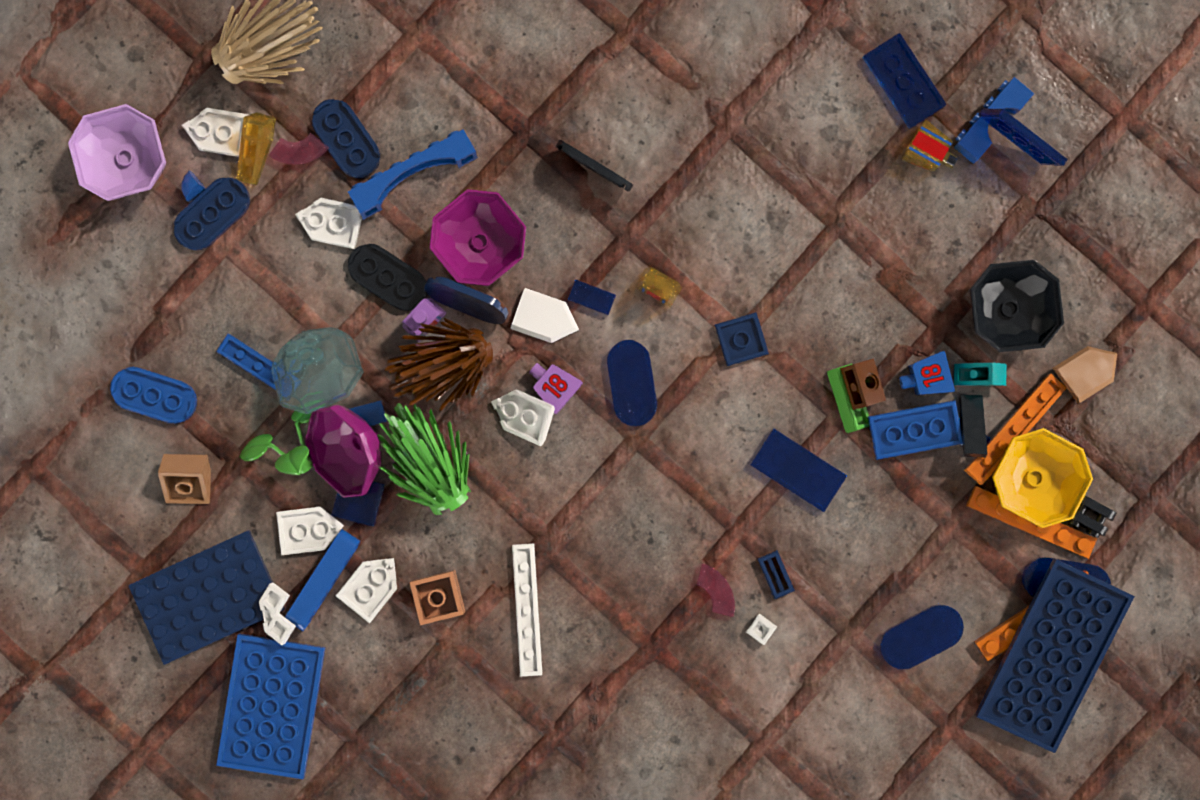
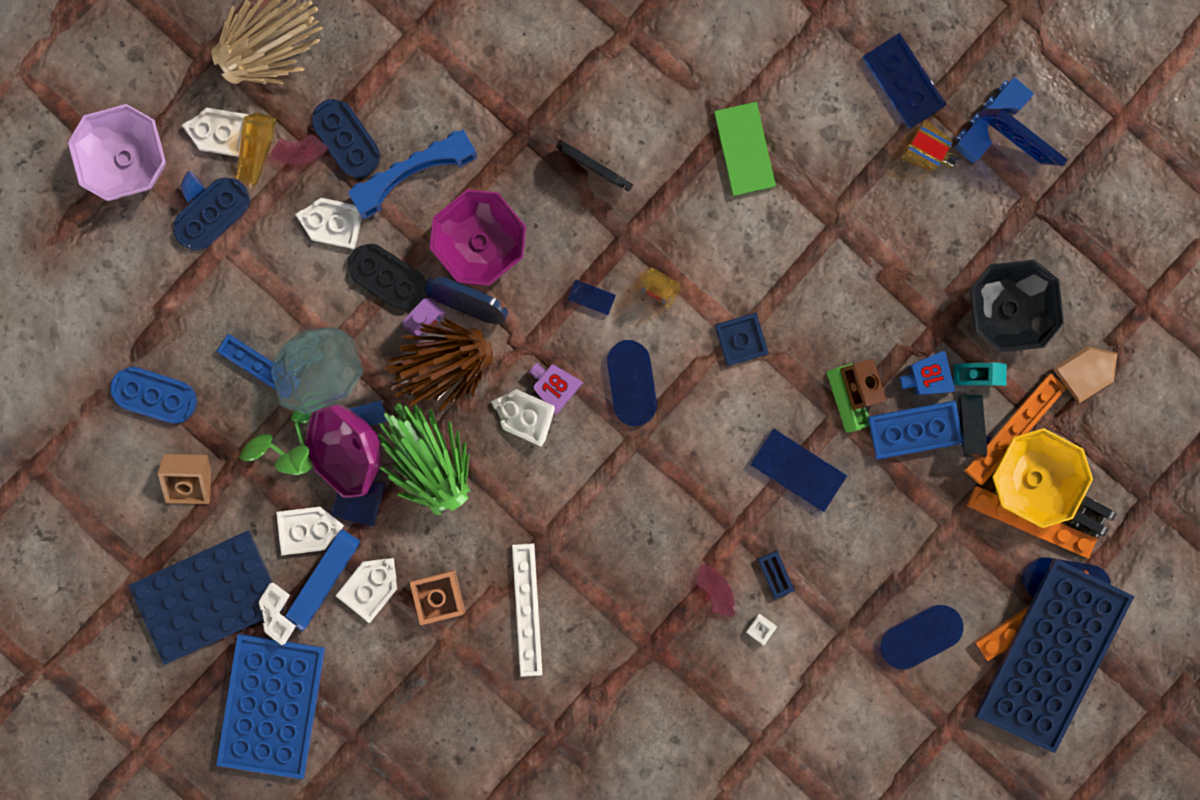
(543, 317): white tile -> none
(744, 149): none -> bright green tile

